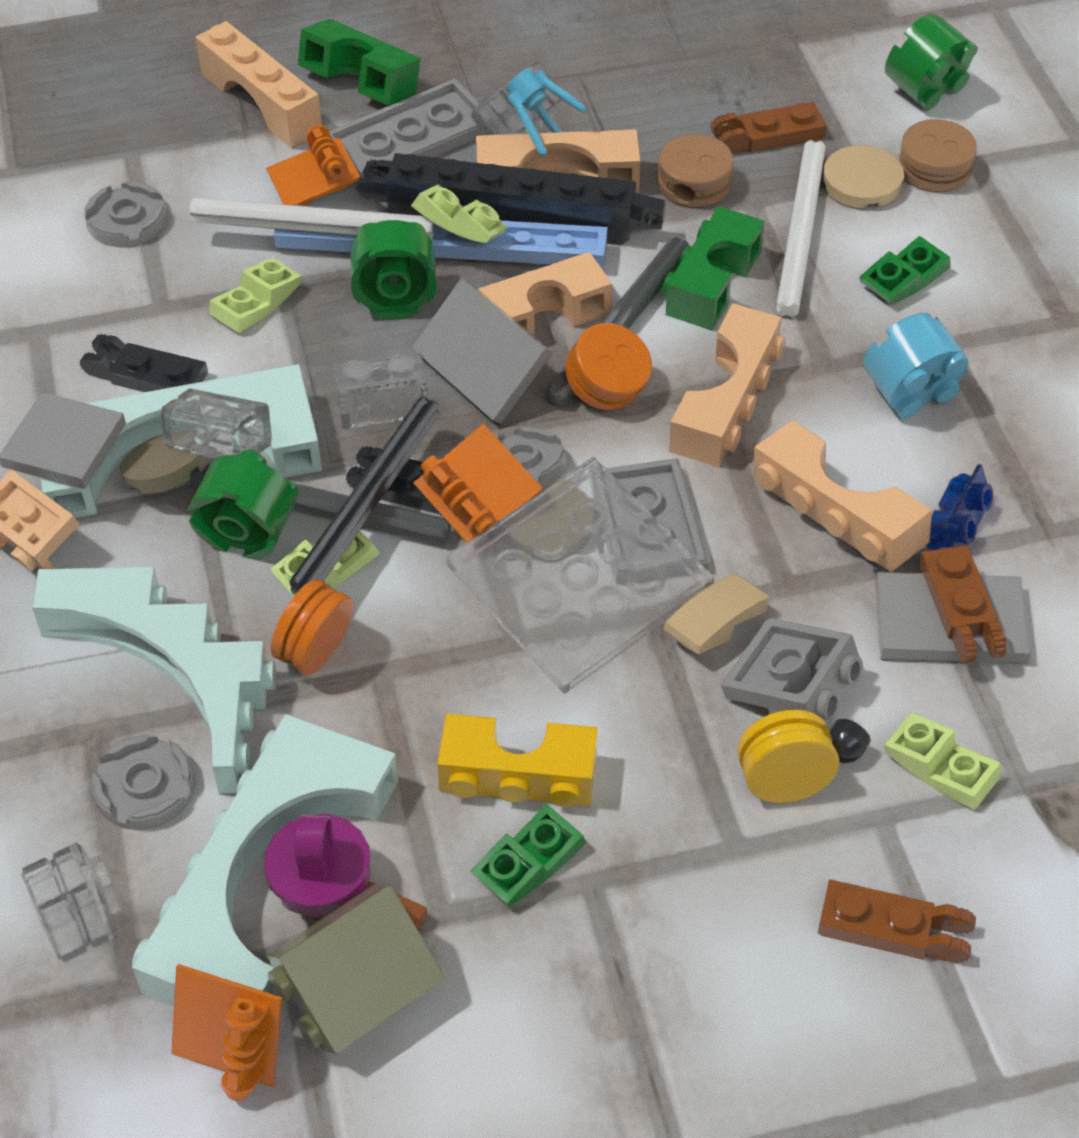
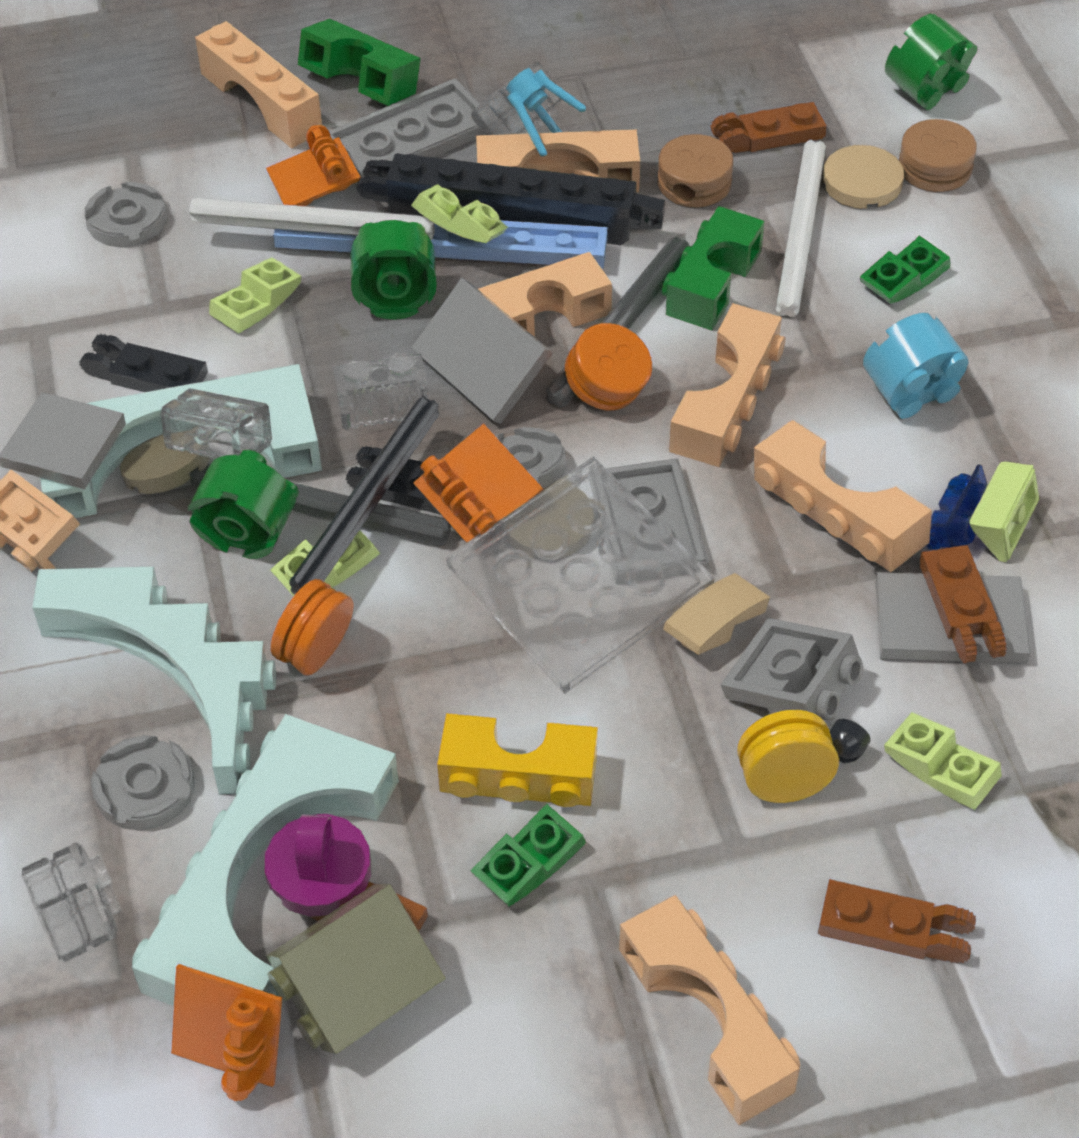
(672, 953): none -> light nougat arch
(1006, 508): none -> yellowish green slope

